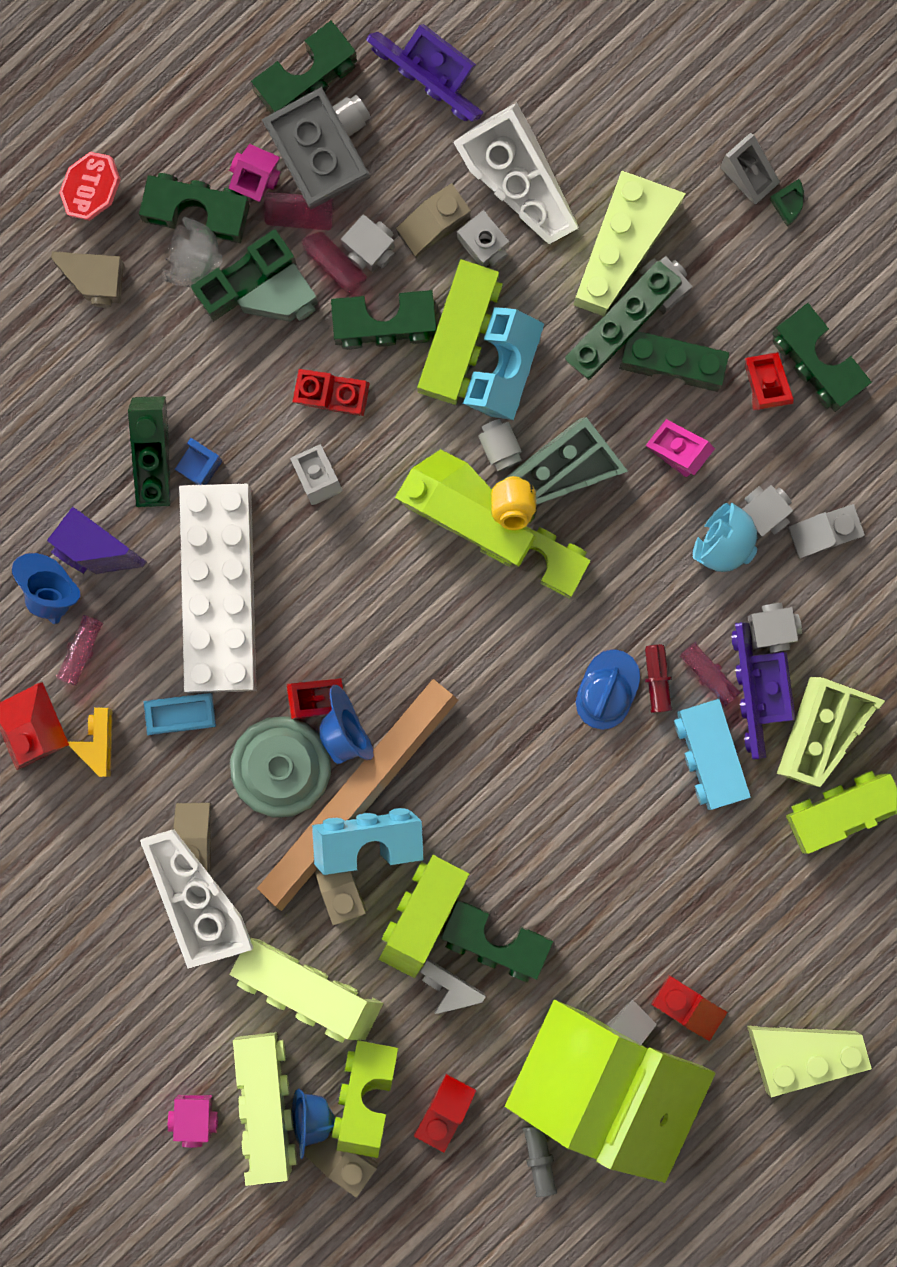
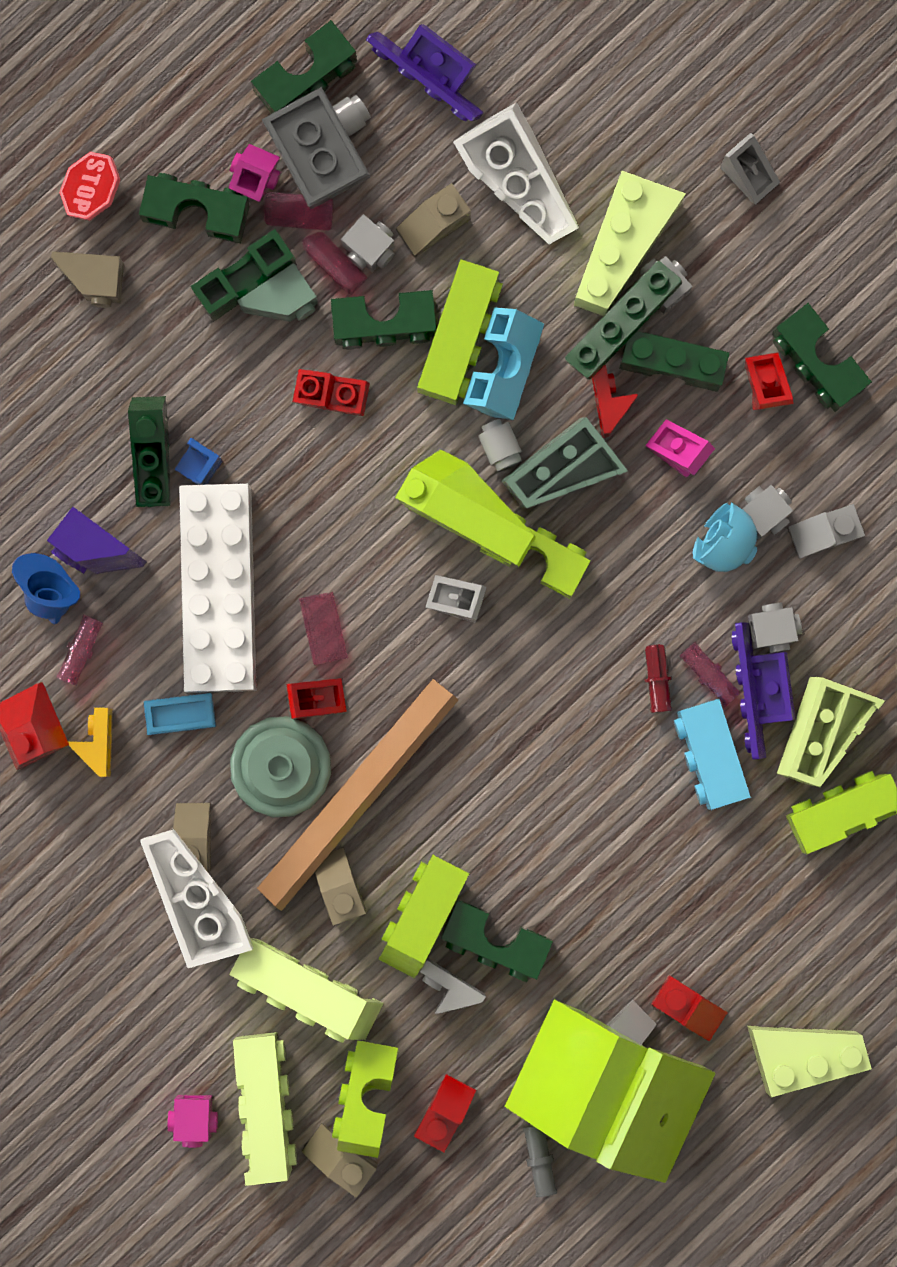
(191, 253): clear cylinder -> none
(311, 1119): blue piece -> none
(316, 475): light grey slope -> none
(323, 628): none -> clear pink slope
(339, 841): medium azure arch -> none
(342, 731): blue piece -> none
(456, 598): none -> light grey slope
(482, 229): light grey brick -> none
(513, 503): yellow head -> none
(608, 689): blue piece -> none
(609, 409): none -> red slope
(789, 201): dark green tile -> none

